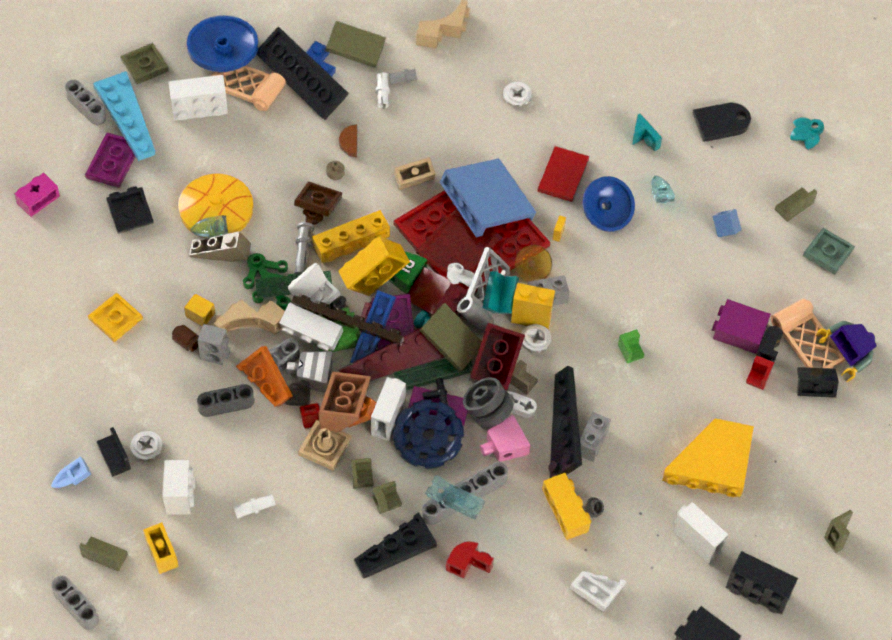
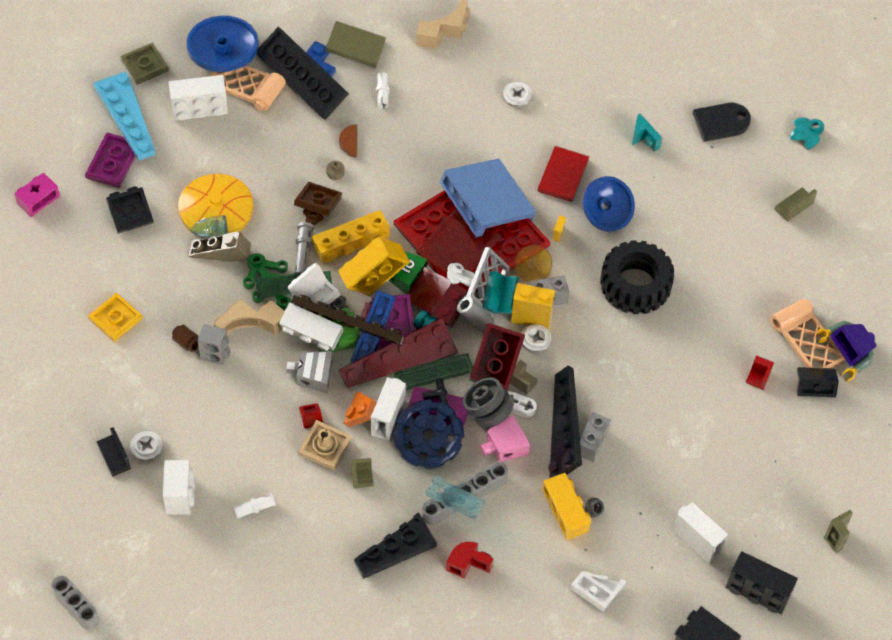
(72, 474): light blue plate -> none
(85, 102): light grey beam -> none
(103, 553): olive panel -> none
(160, 548): yellow brick -> none
(199, 310): yellow panel -> none
(216, 397): dark grey beam -> none
(265, 374): orange wing -> none
(282, 356): light grey piece -> none
(300, 394): clear smoke slope -> none
(343, 400): nougat slope -> none
(386, 497): olive panel -> none
(403, 76): light grey pin -> none
(414, 173): tan brick -> none
(451, 337): olive tile -> none
(630, 346): bright green panel -> none
(642, 257): none -> black tyre
(661, 190): clear light blue plate -> none
(714, 459): yellow slope -> none
(727, 223): medium blue panel -> none
(740, 326): magenta brick -> none
(769, 342): black leg -> none
(828, 251): sand green plate -> none

